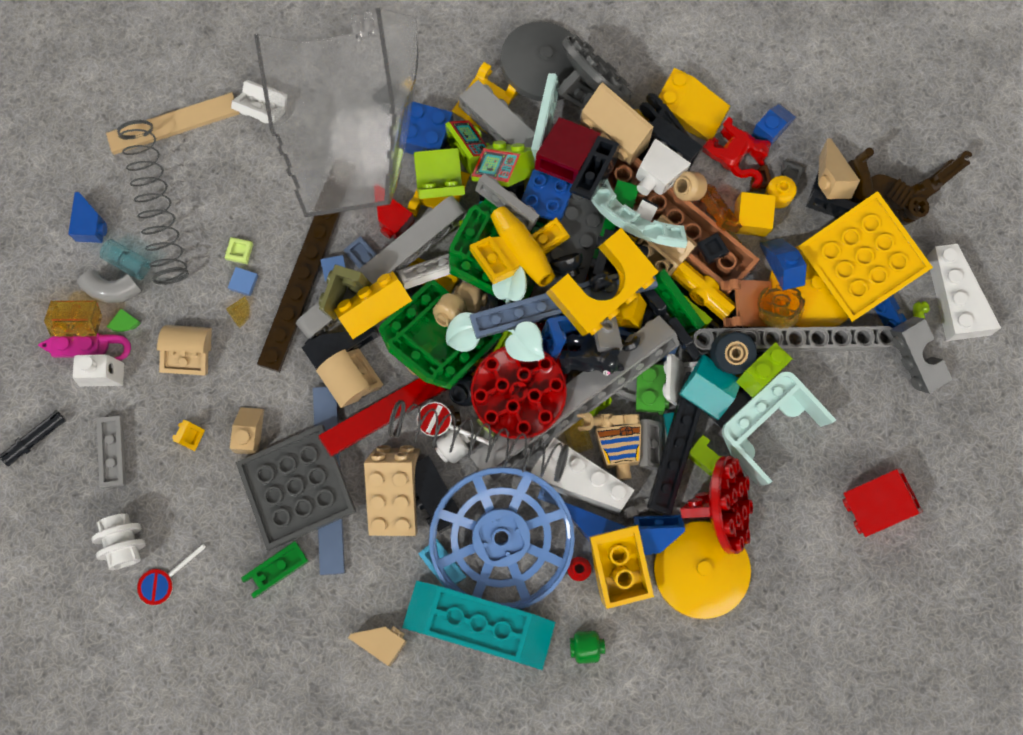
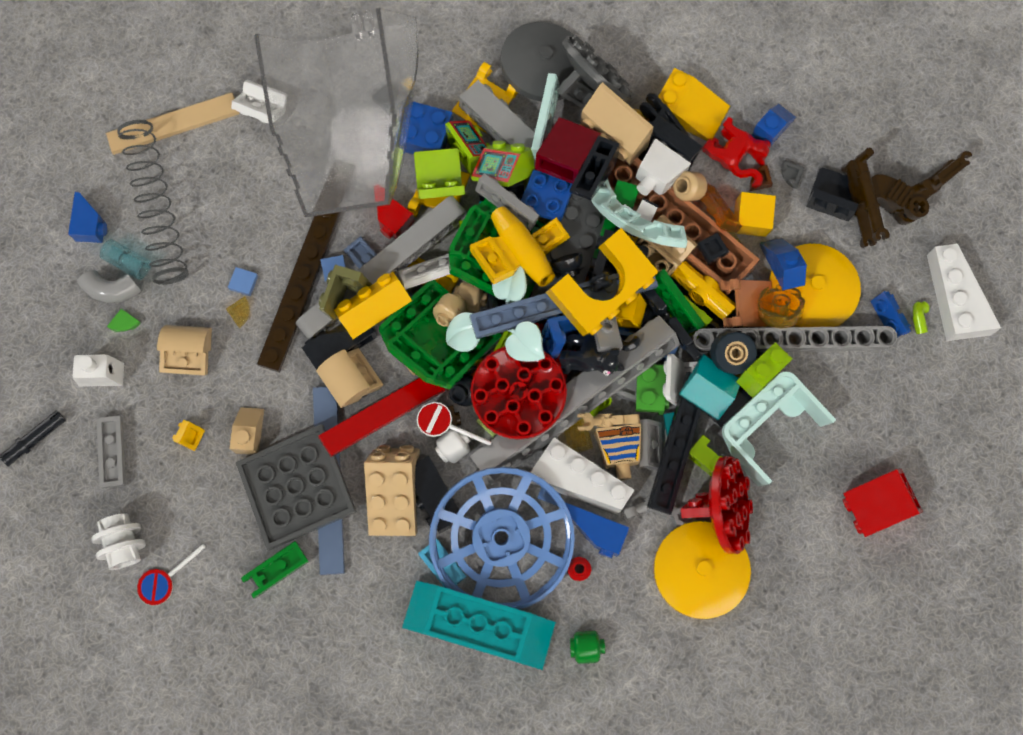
(73, 318): clear yellow brick -> none
(89, 345): dark pink plate -> none
(239, 250): yellowish green tile -> none
(381, 643): tan slope -> none
(562, 459): dark grey piece -> none
(620, 567): yellow slope -> none
(658, 531): blue slope -> none
(784, 190): yellow head -> none
(835, 174): tan slope -> none
(865, 256): yellow plate -> none
(910, 340): arch -> none

